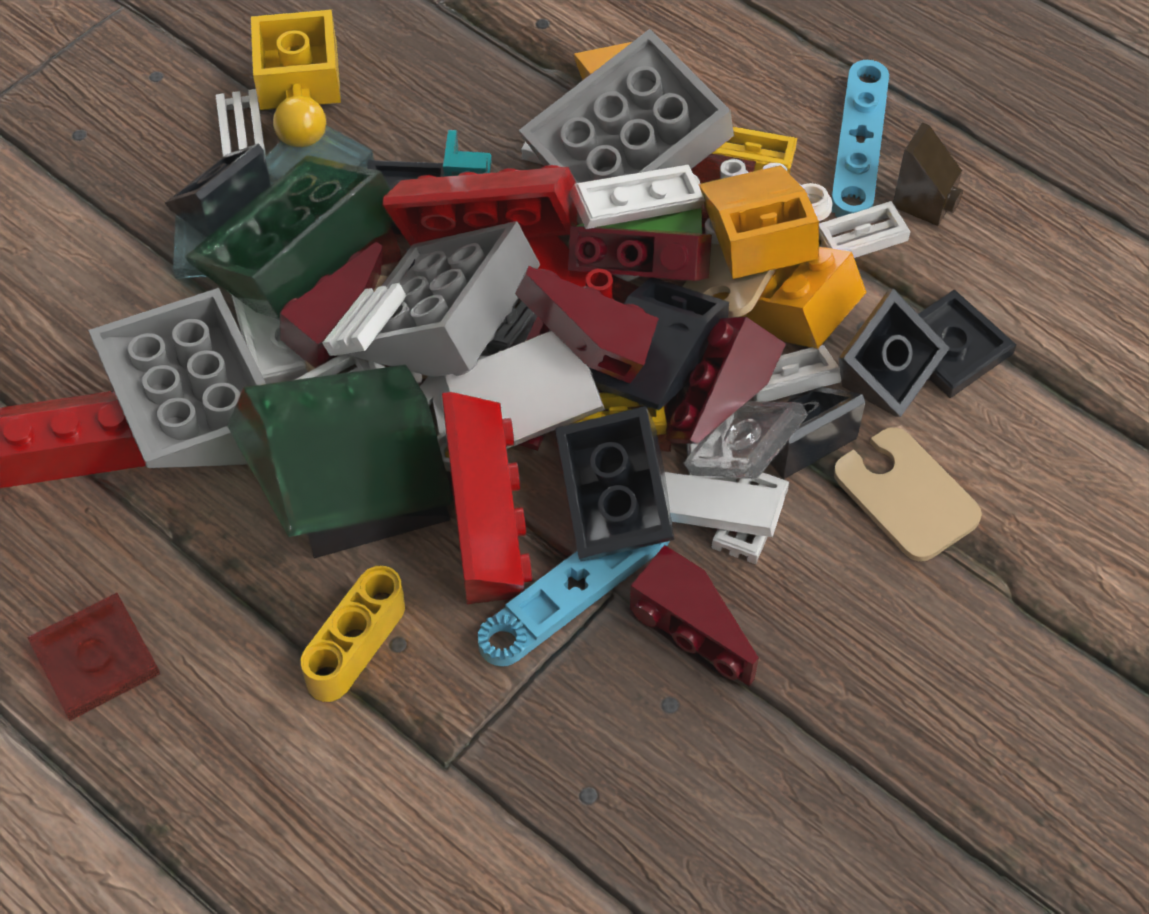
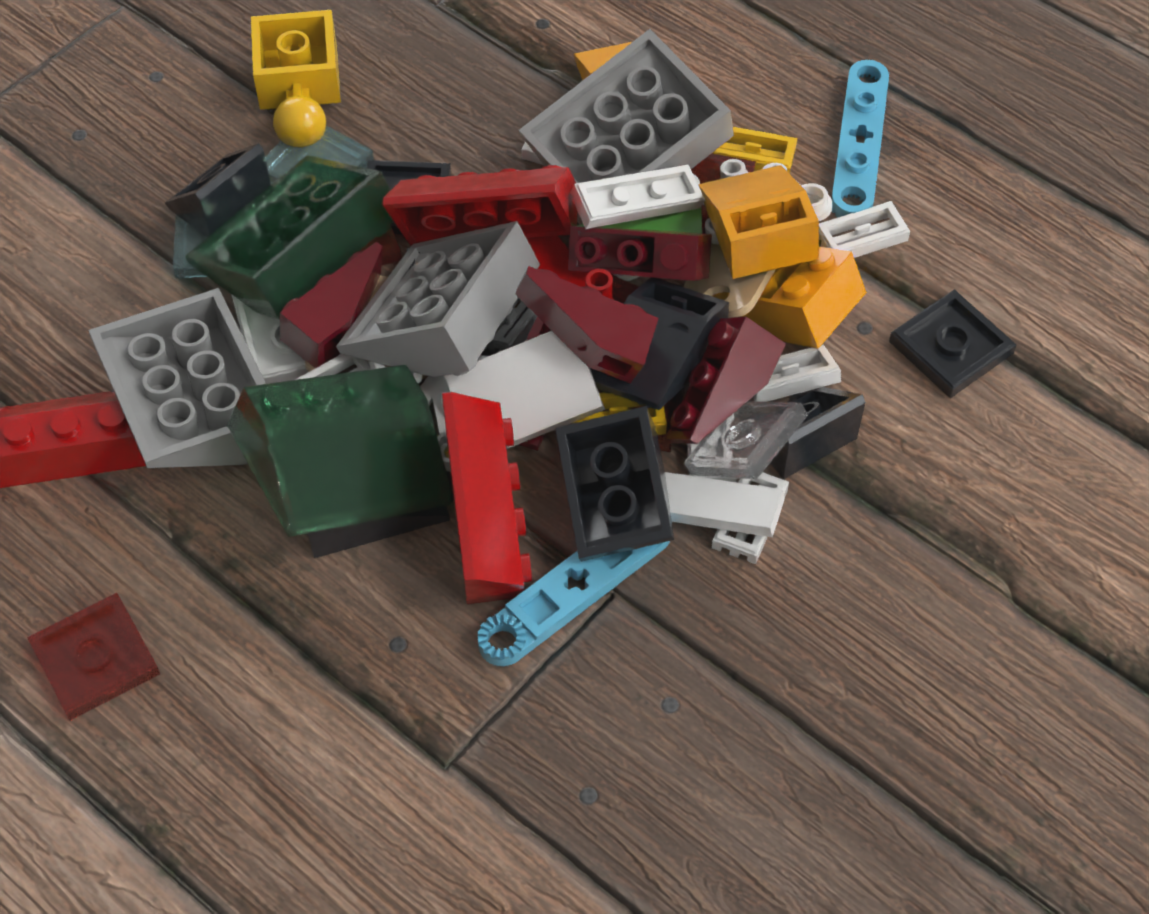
(237, 104): white tile -> none
(352, 654): yellow beam -> none
(364, 320): white tile -> none
(462, 161): teal panel -> none
(689, 608): dark red slope -> none
(891, 355): black slope -> none
(913, 502): tan piece -> none
(928, 178): dark brown slope -> none

